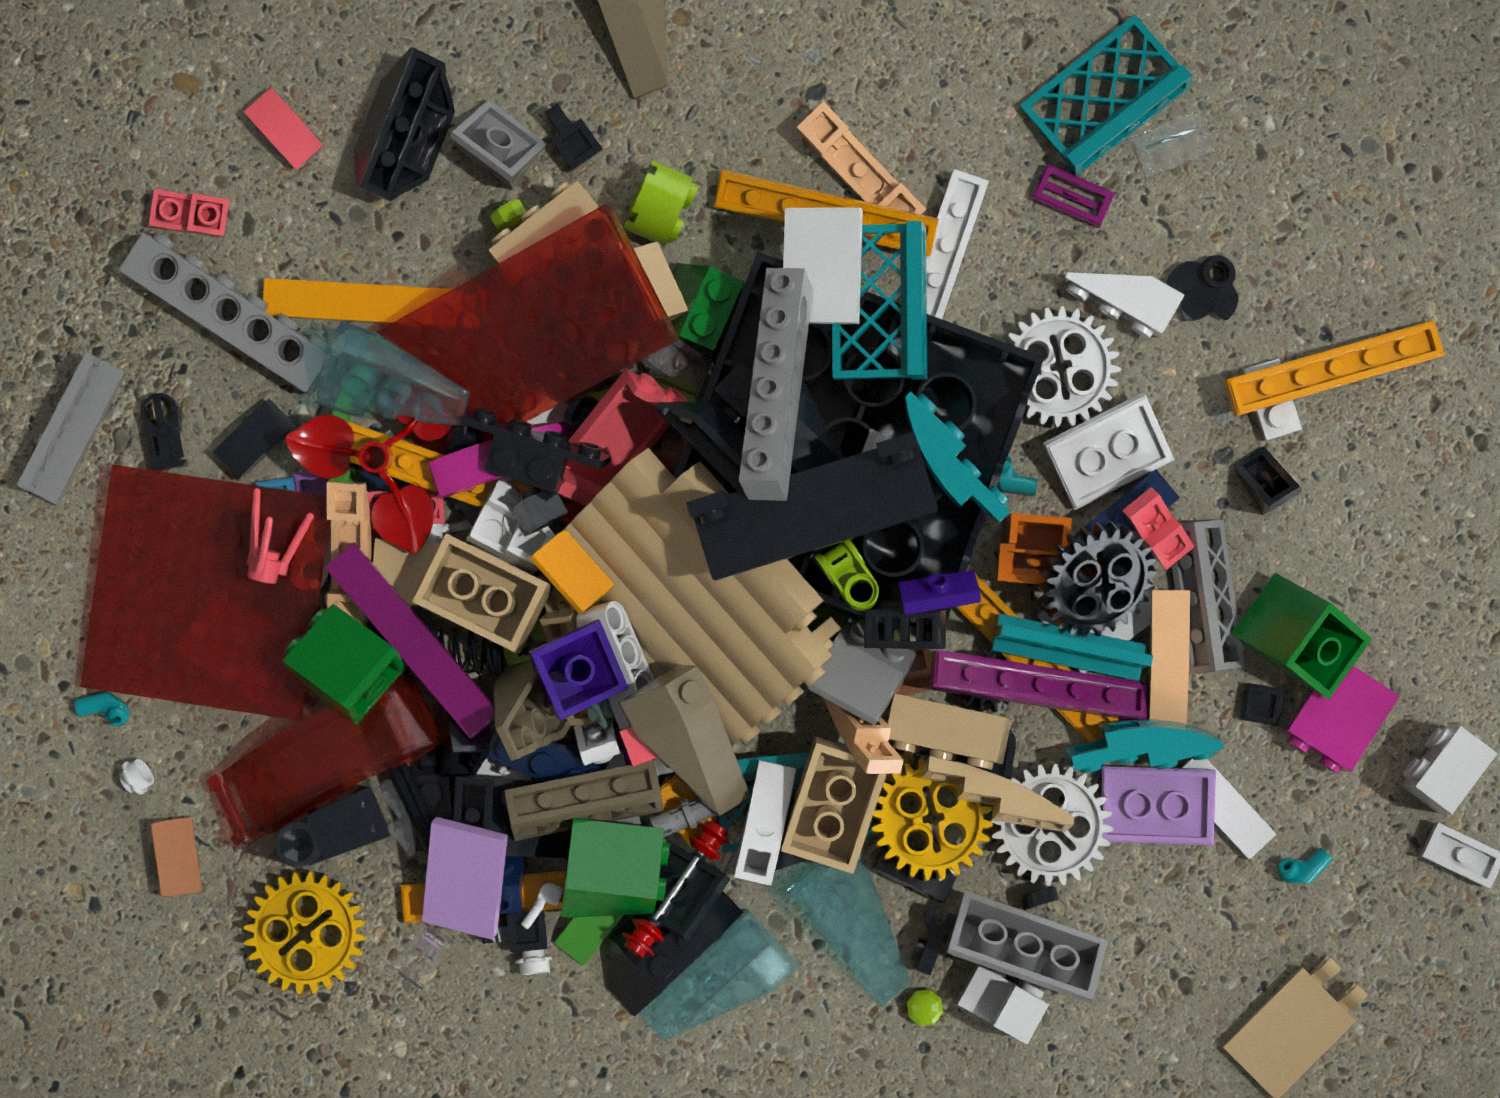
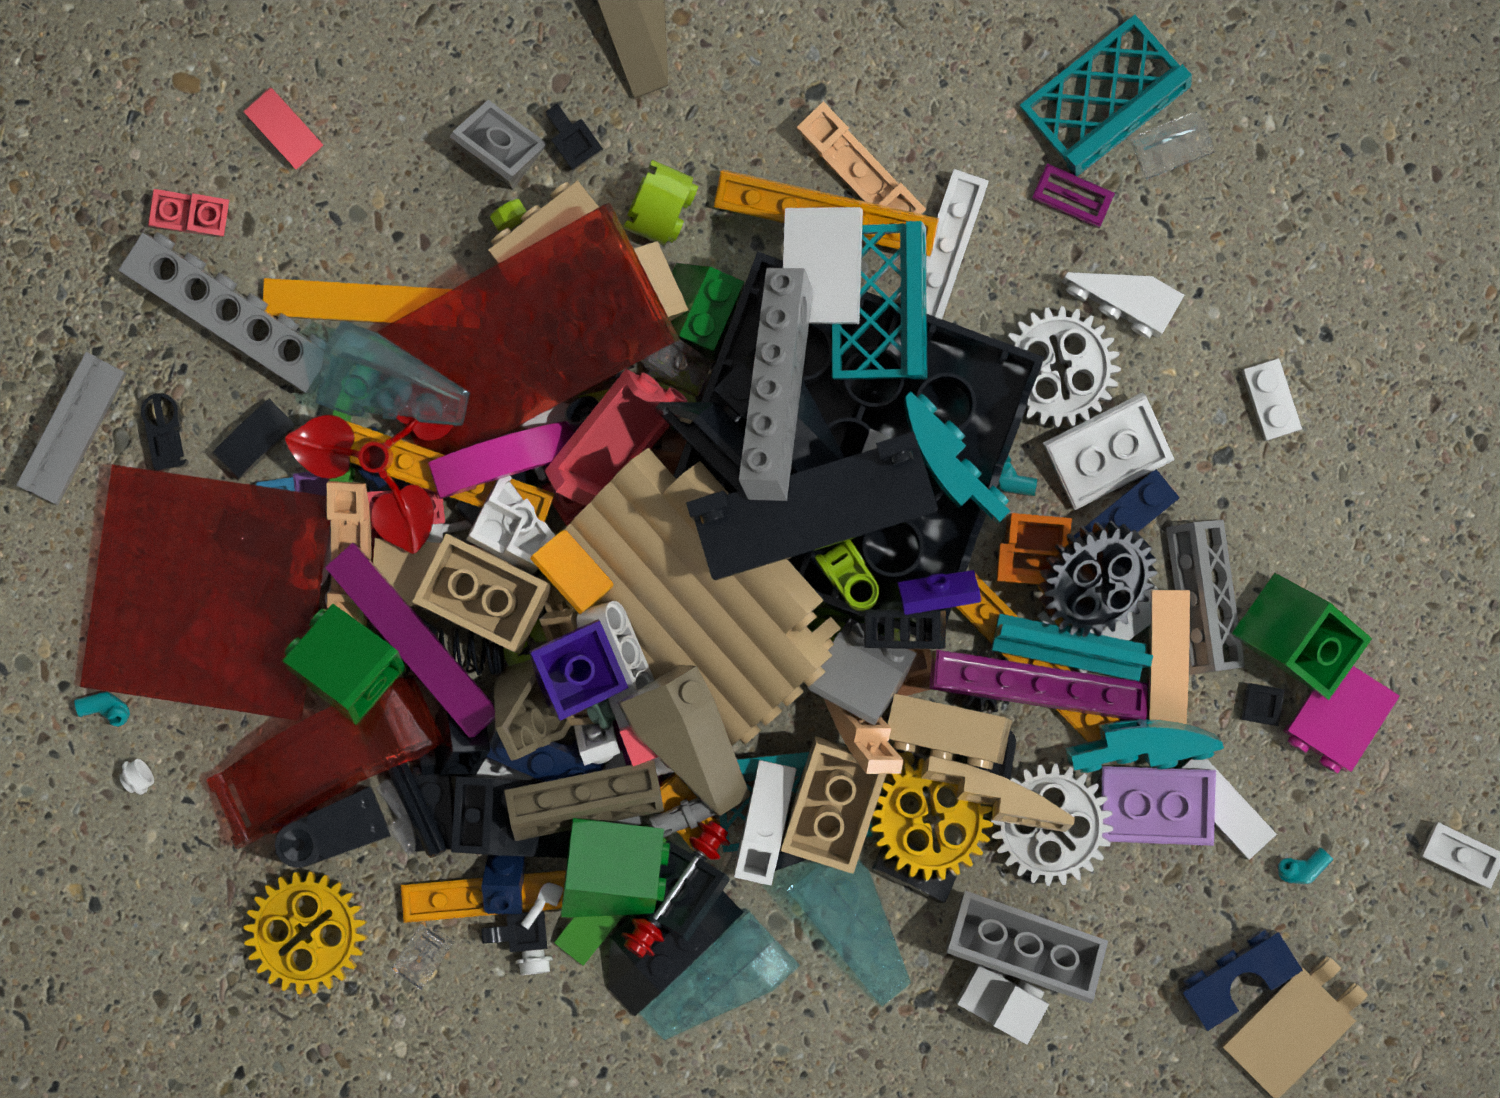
(176, 857): nougat slope -> none
(264, 562): coral plant -> none
(404, 127): black wedge -> none
(462, 437): black tile -> none
(464, 878): lavender tile -> none
(529, 454): black bracket -> none
(538, 510): black plate -> none
(924, 1007): lime tile -> none
(927, 950): black plate -> none
(1039, 897): black tile -> none
(1158, 528): coral slope -> none
(1203, 292): black plate -> none
(1209, 992): none -> dark blue arch
(1266, 480): black slope -> none
(1333, 368): light orange tile -> none
(1447, 768): white brick -> none

